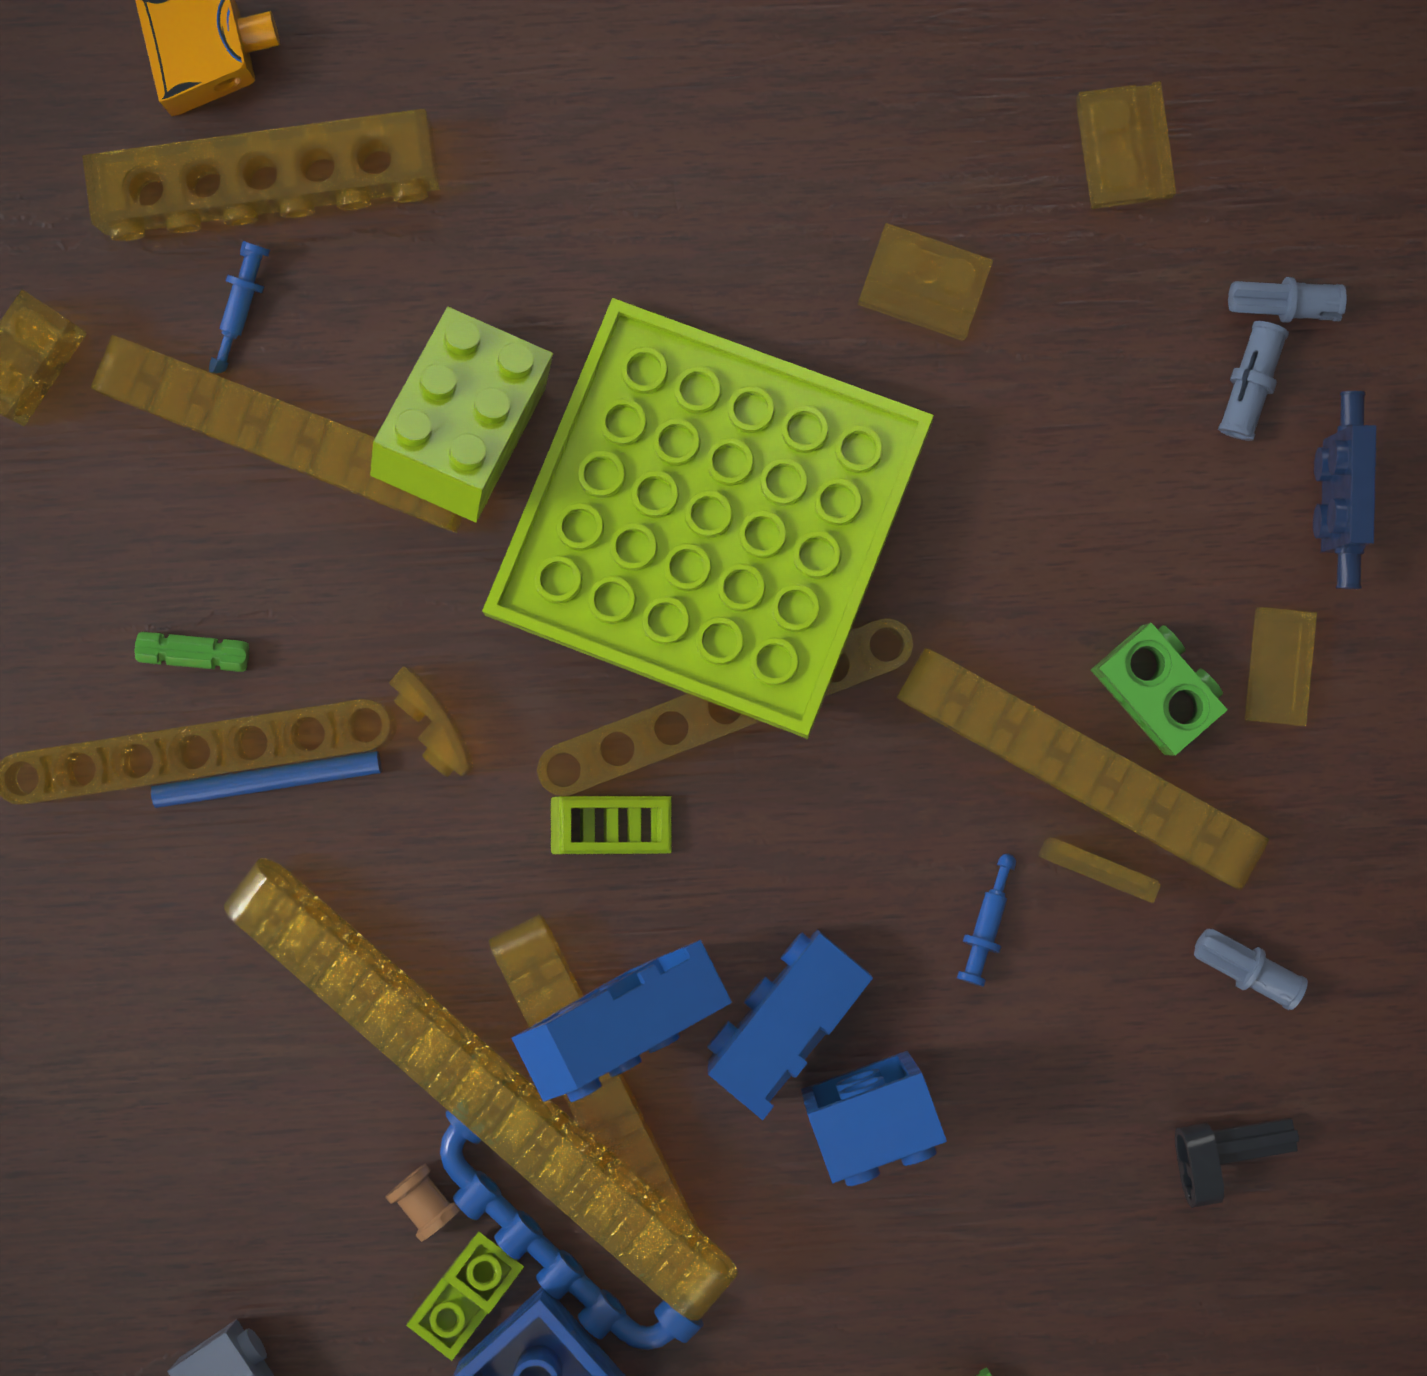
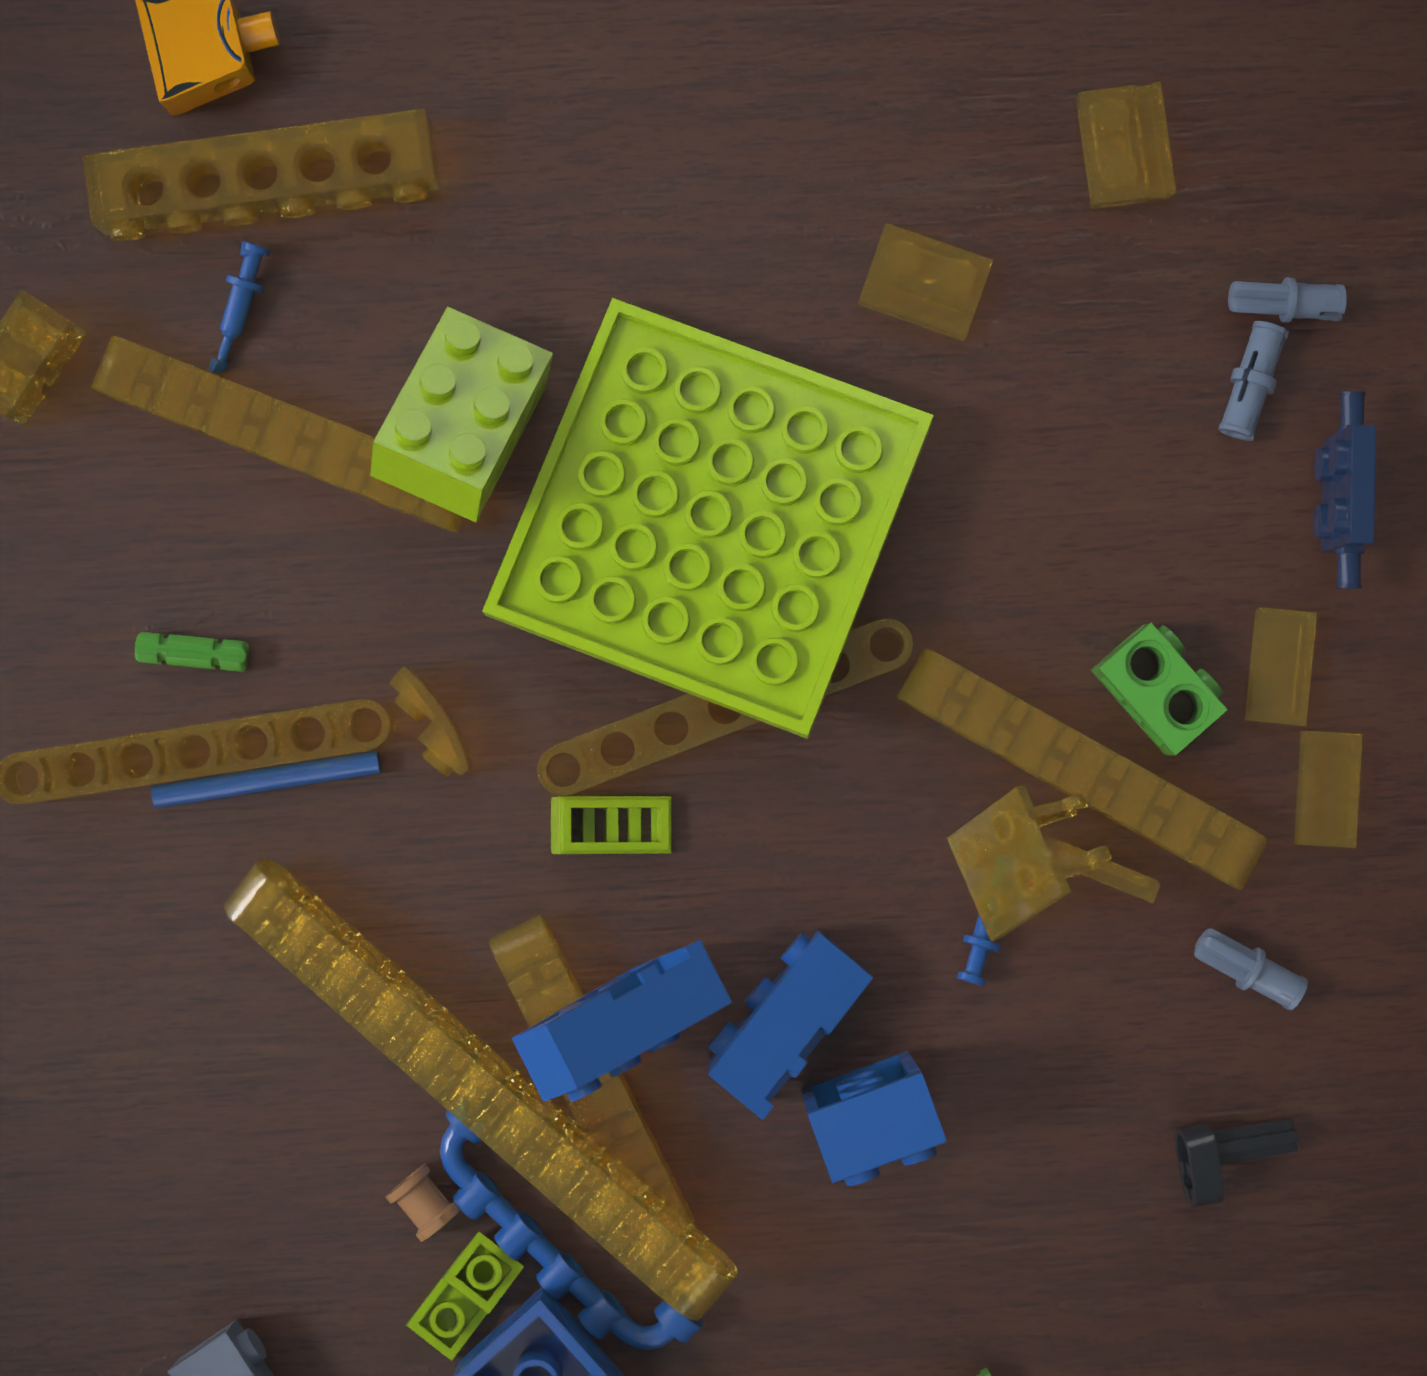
(1010, 863): none -> clear yellow plate
(1328, 789): none -> clear yellow tile

